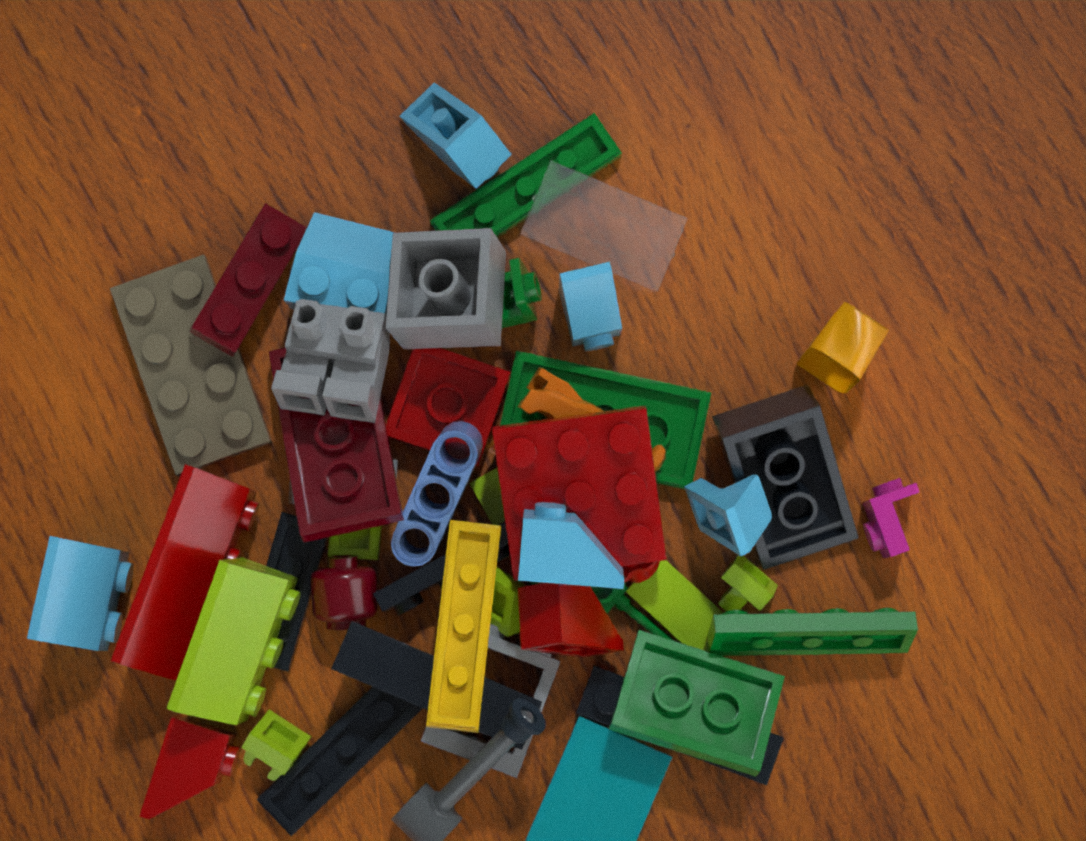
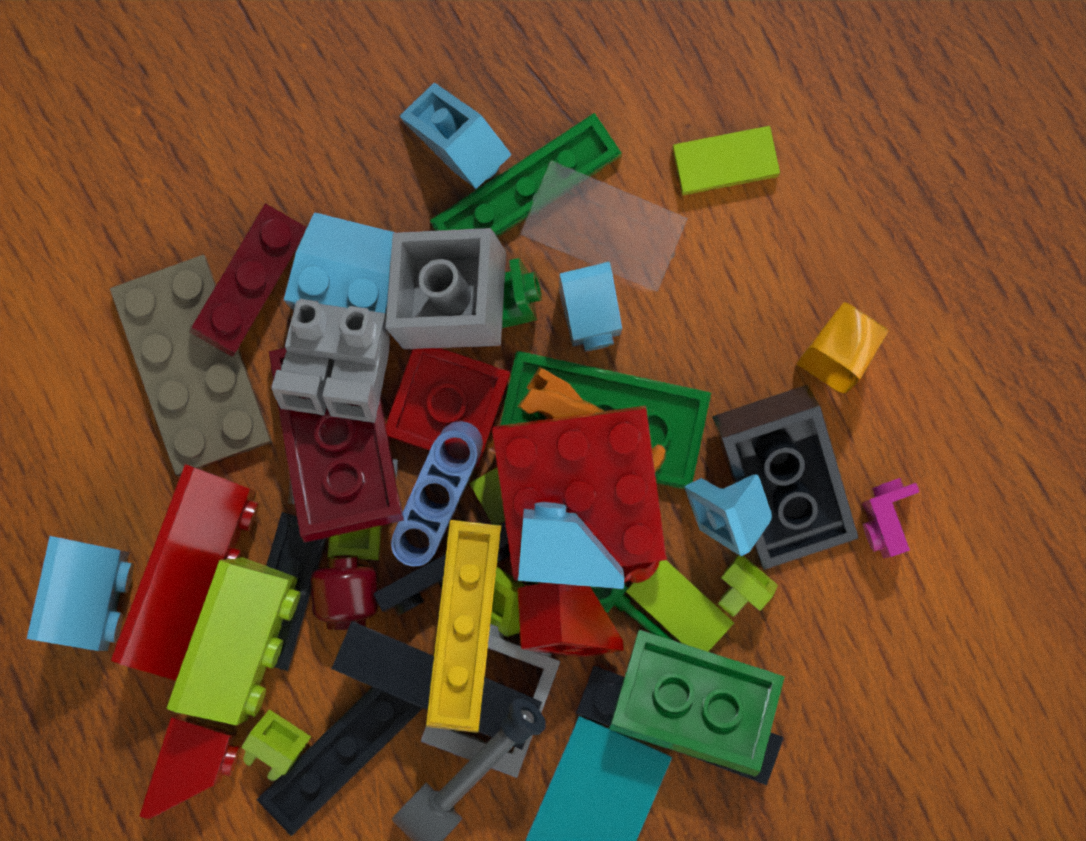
(726, 160): none -> lime tile
(811, 633): green plate -> none

